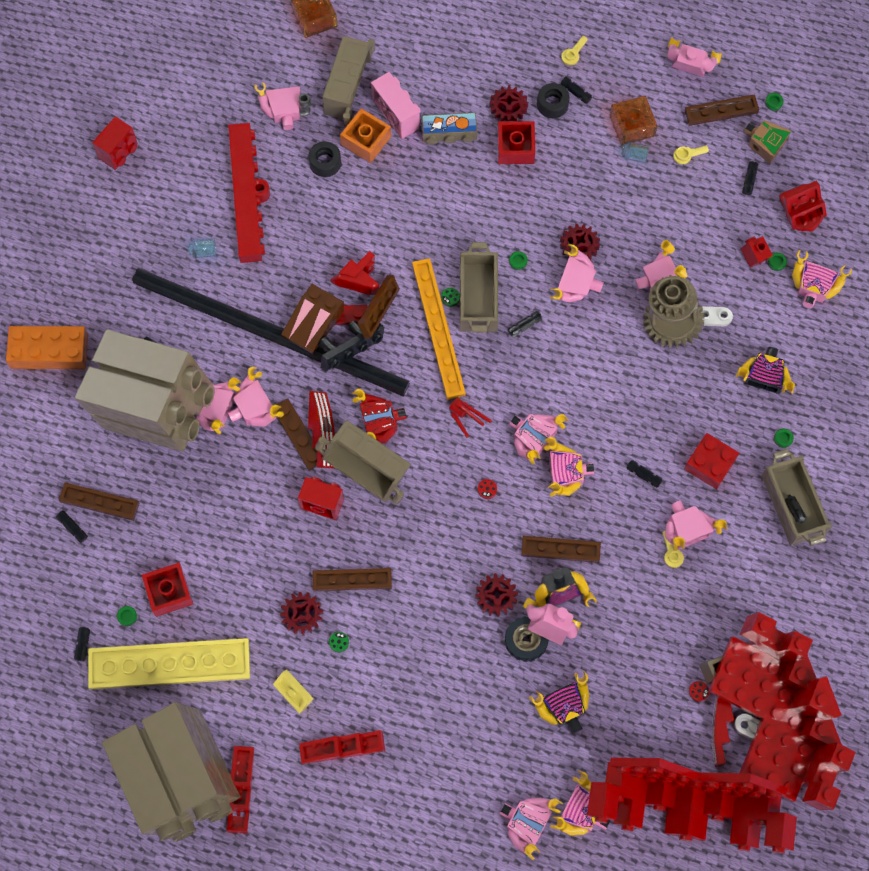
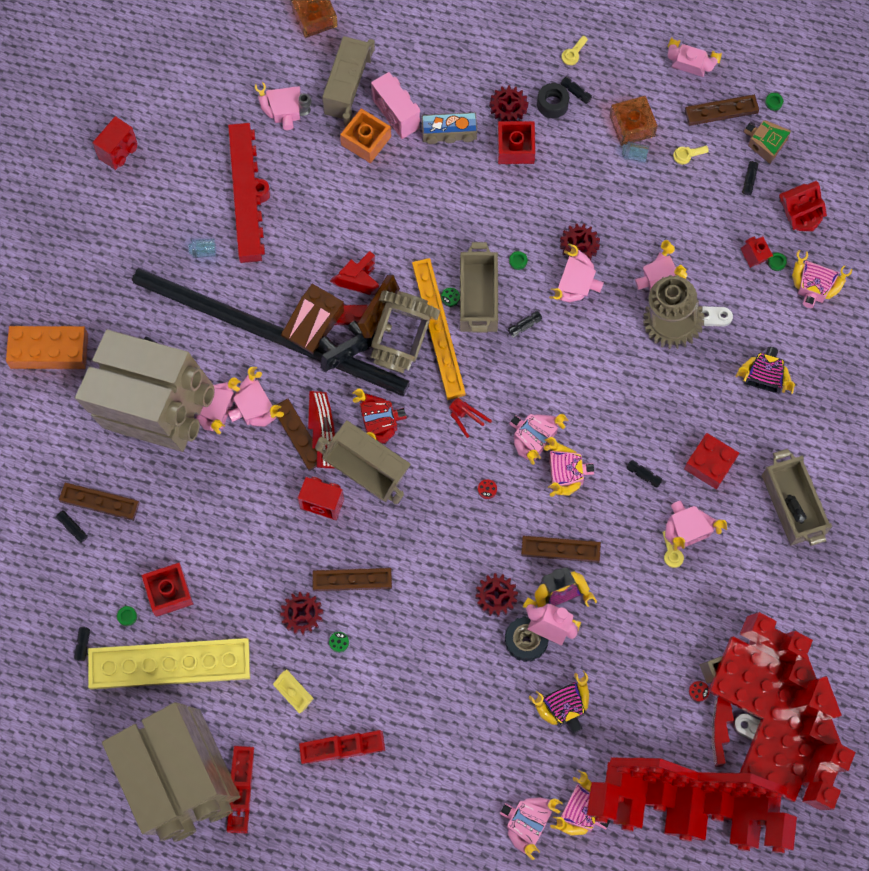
(324, 169): black tyre -> none
(411, 307): none -> dark tan piece
(783, 438): green tile -> none

